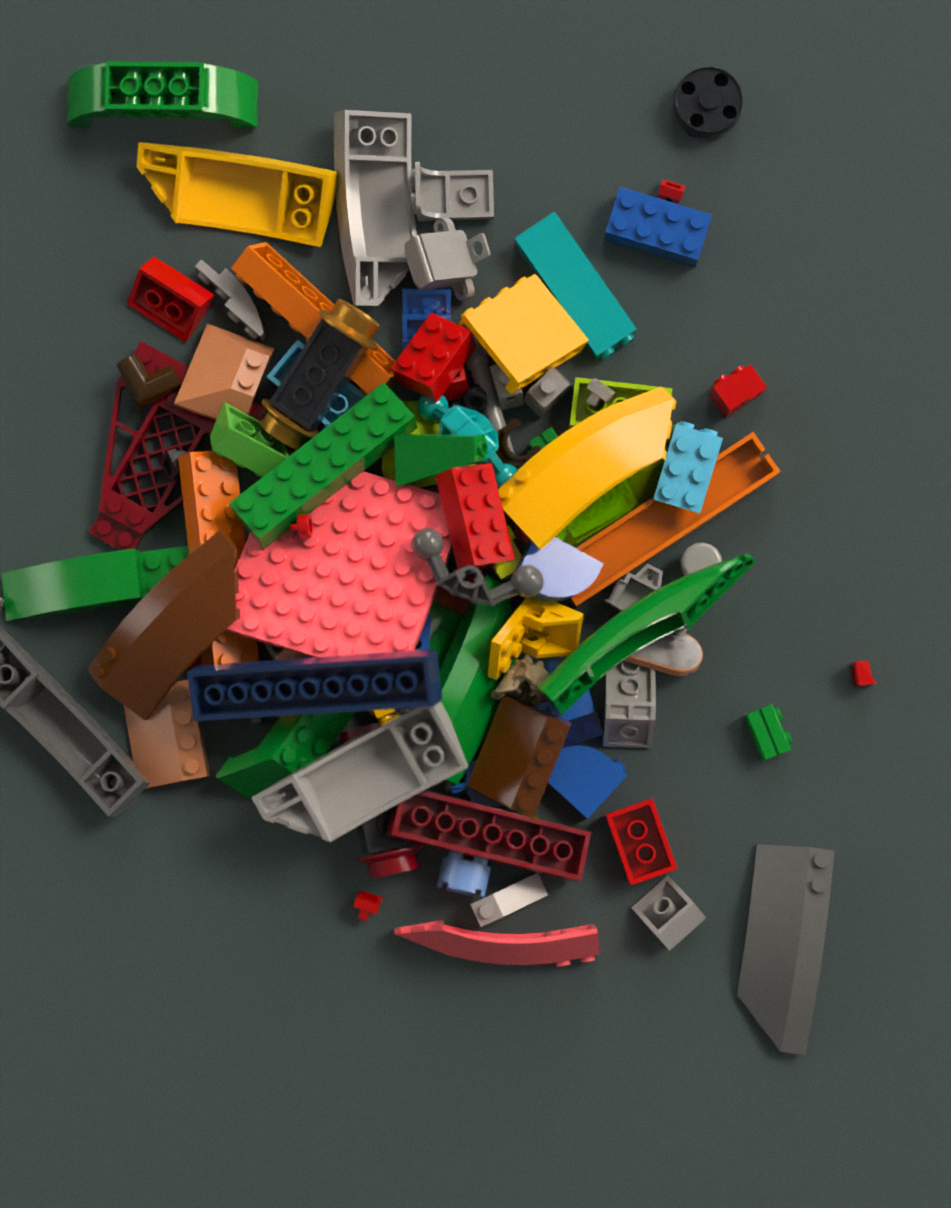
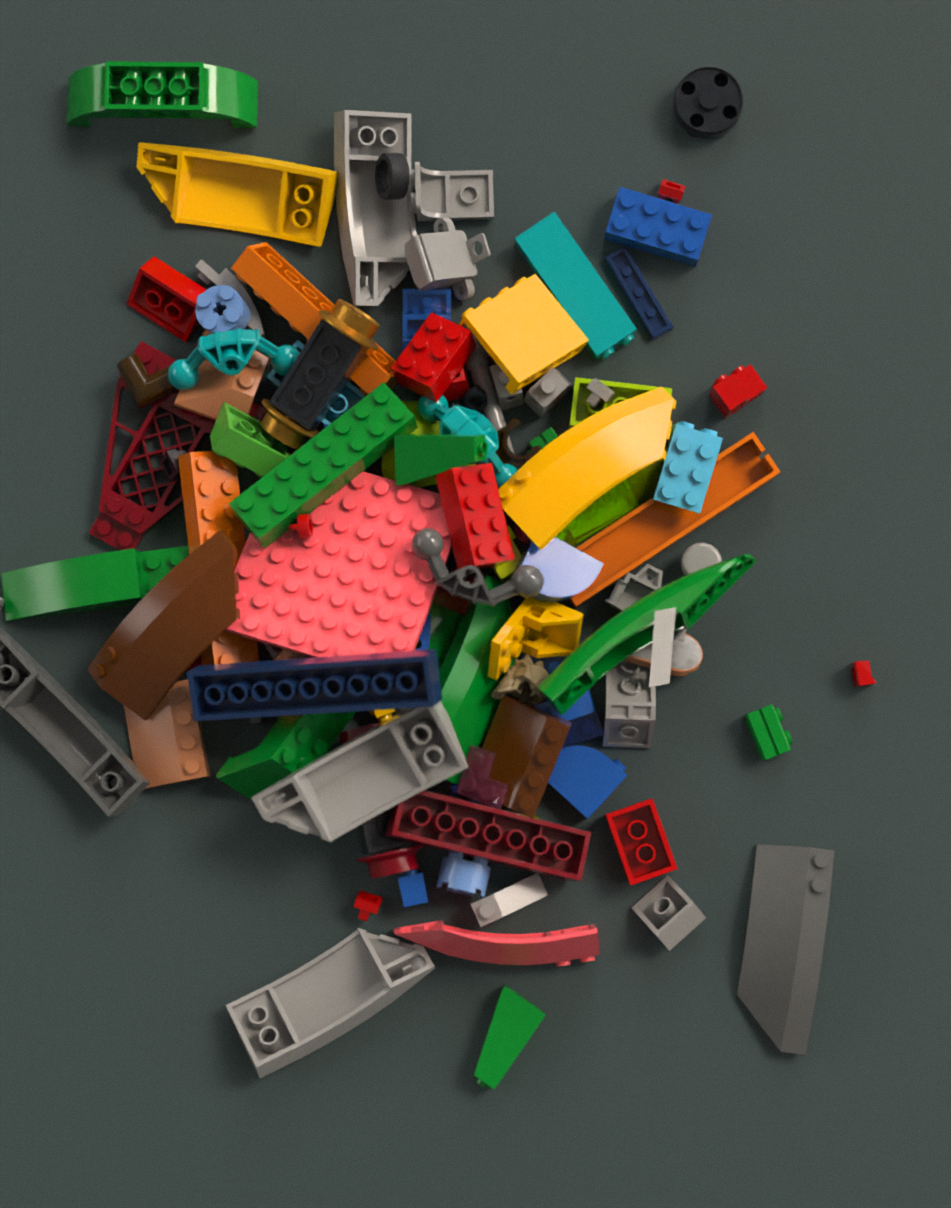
(218, 300): none -> medium blue brick
(229, 353): none -> teal piece
(325, 998): none -> light grey slope
(392, 176): none -> black tyre
(413, 888): none -> blue brick
(476, 781): none -> clear pink plate
(508, 1033): none -> green slope
(638, 293): none -> dark blue tile
(662, 647): none -> white sticker

